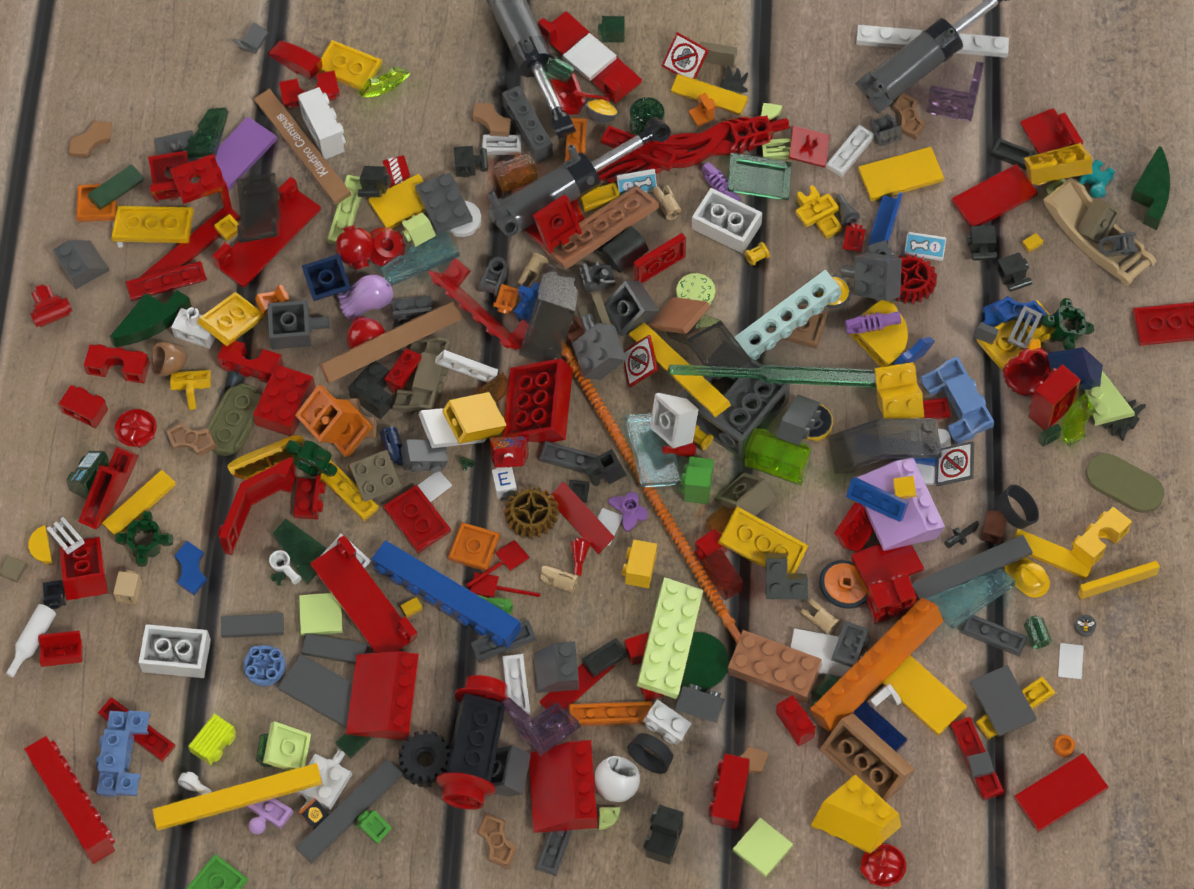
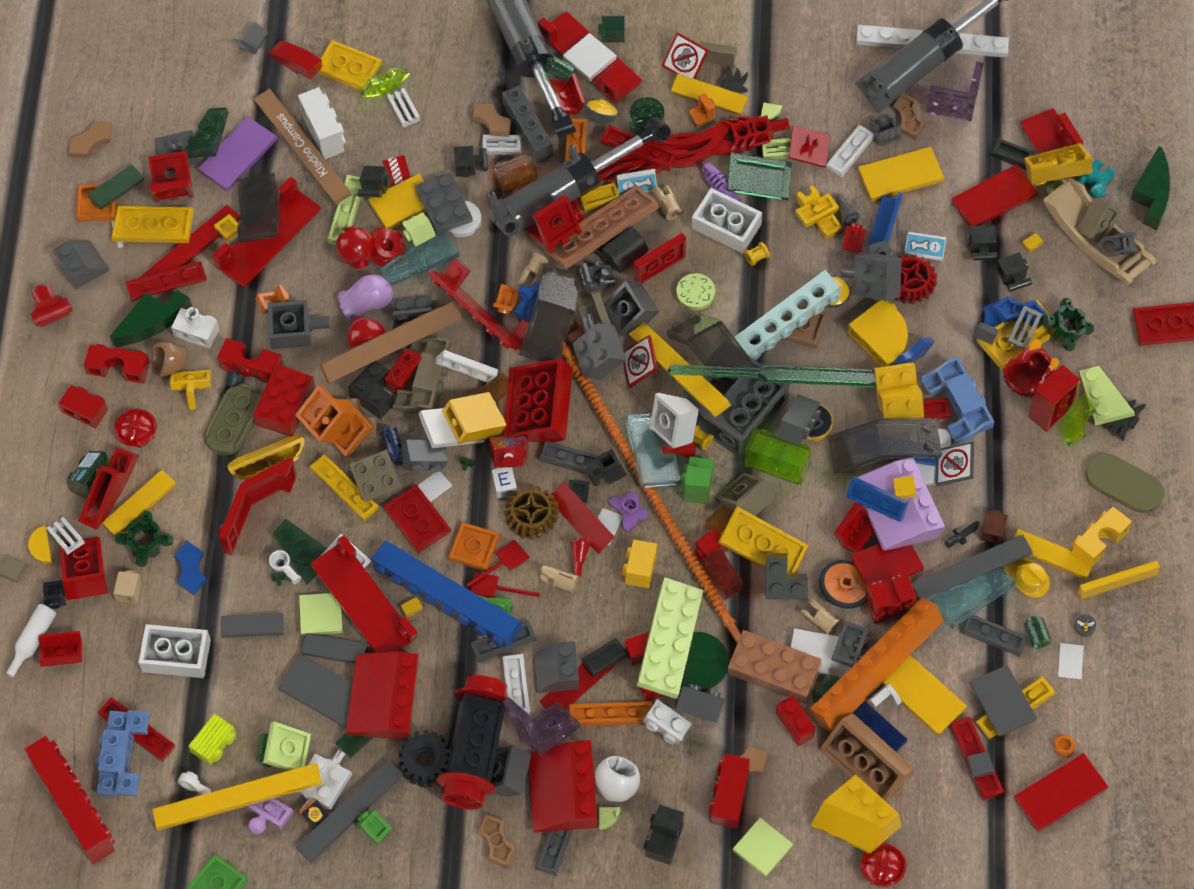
(200, 441): medium nougat tile -> none
(210, 180): red bracket -> none
(231, 318): yellow tile -> none
(264, 665): medium blue tile -> none
(308, 498): red bracket -> none
(311, 458): dark green piece -> none
(325, 81): red arch -> none
(326, 277): dark blue slope -> none
(397, 95): none -> white tile
(493, 279): dark grey piece -> none
(577, 93): red hinge -> none
(646, 759): black tyre -> none
(679, 315): nougat tile -> none
(872, 322): medium lavender hinge -> none
(1026, 502): black tyre -> none
(1050, 435): clear green tile -> none
(1080, 363): dark blue slope -> none

